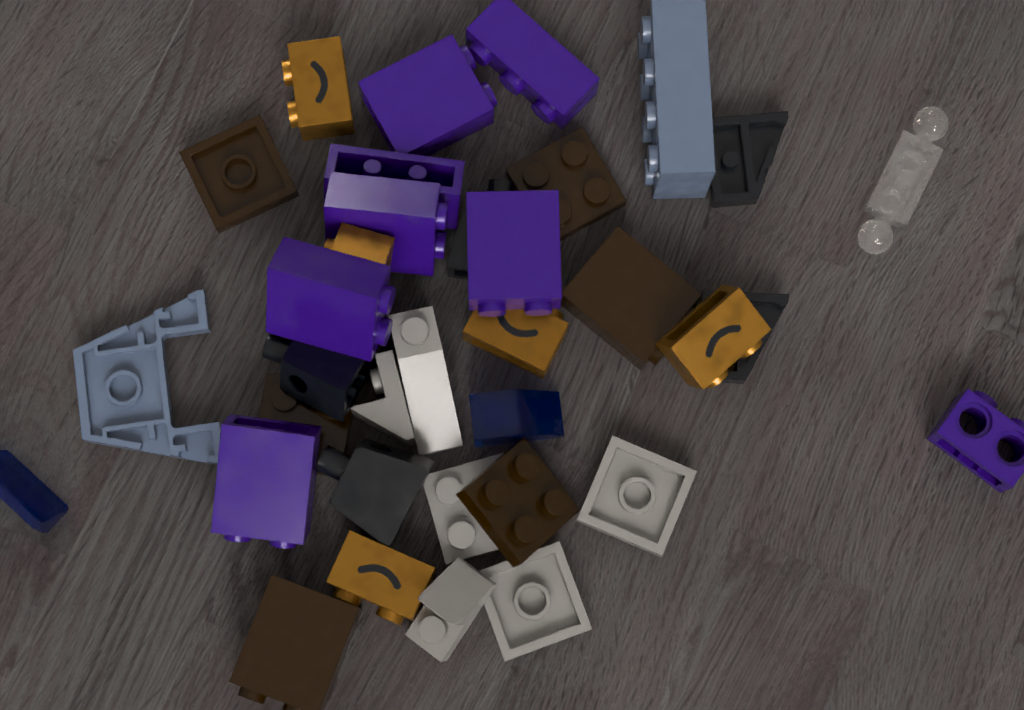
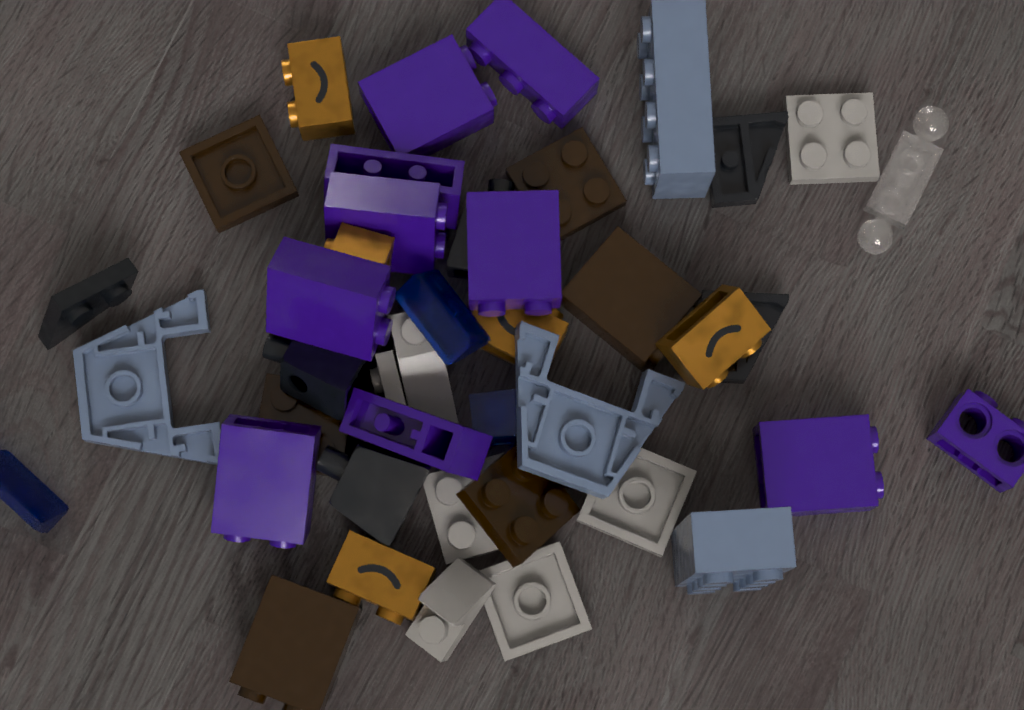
(86, 300): none -> black wing
(416, 434): none -> dark purple slope
(441, 316): none -> clear blue slope
(573, 434): none -> sand blue wing
(733, 548): none -> sand blue brick
(818, 465): none -> dark purple brick
(831, 138): none -> light grey plate

